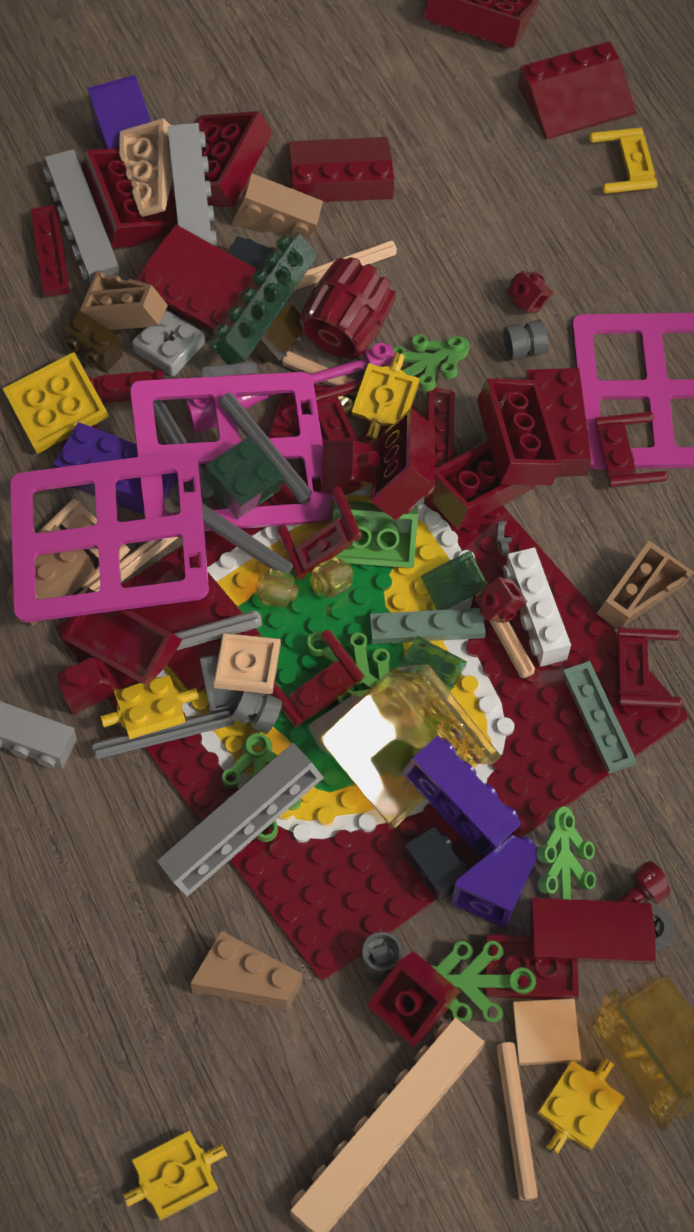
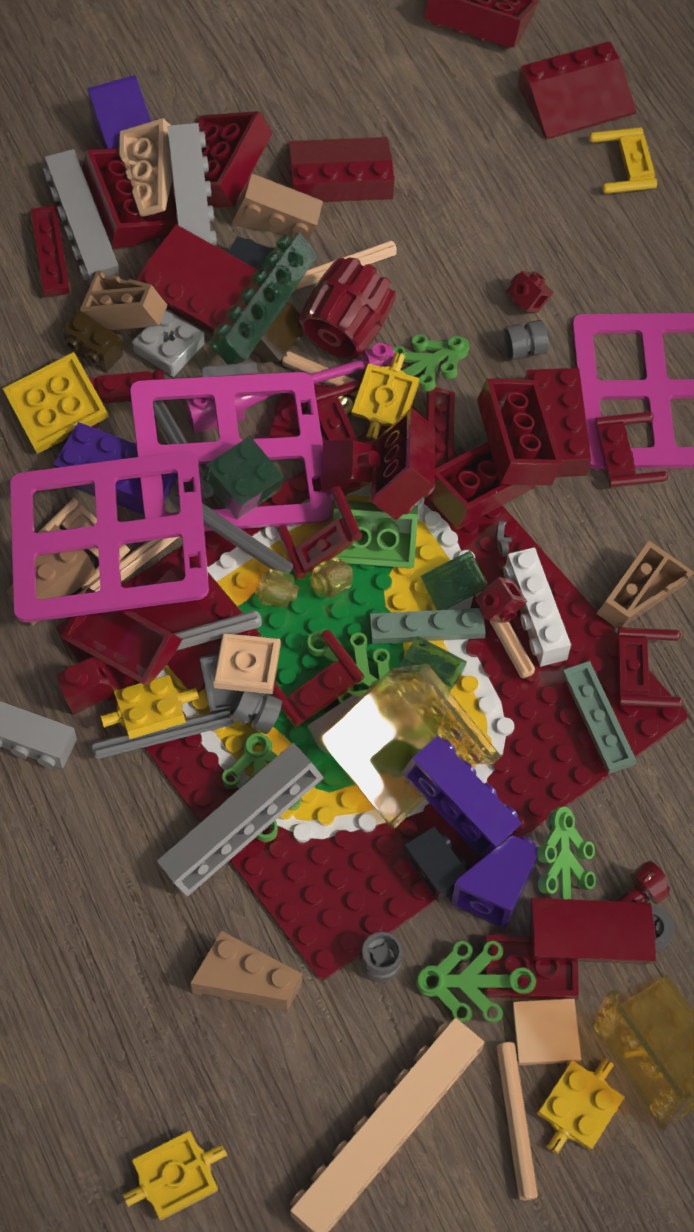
(250, 428): dark grey axle -> none
(413, 998): dark red brick -> none

